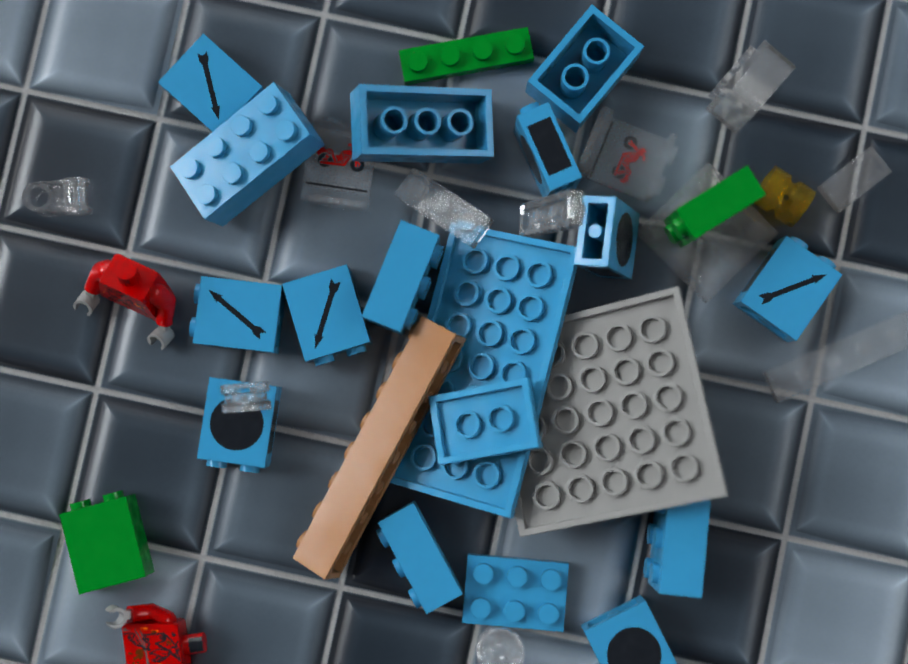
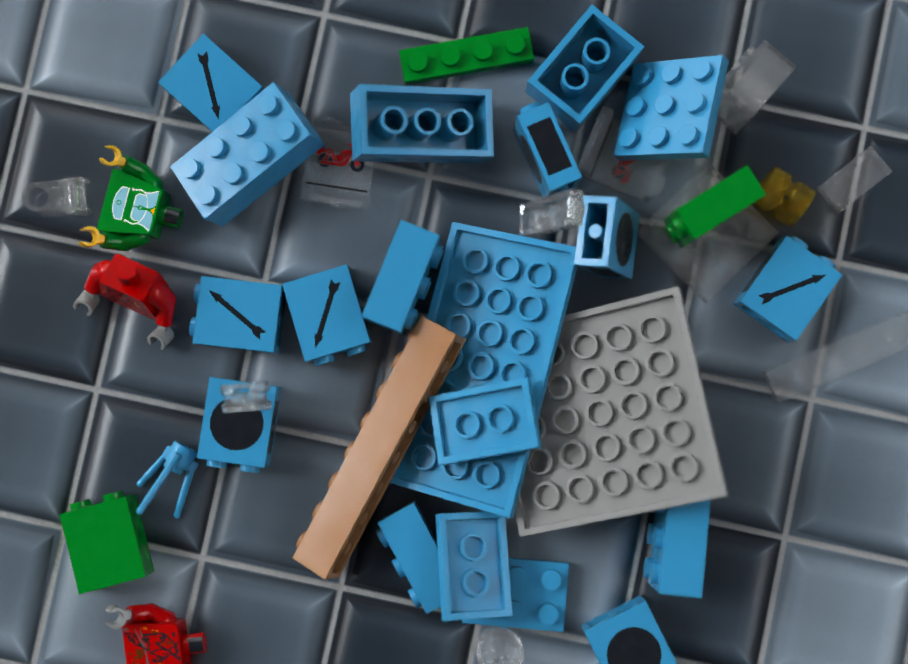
(132, 207): none -> green torso
(175, 459): none -> dark azure plant
(444, 208): clear plate -> none
(473, 565): none -> dark azure plate
(671, 109): none -> dark azure plate

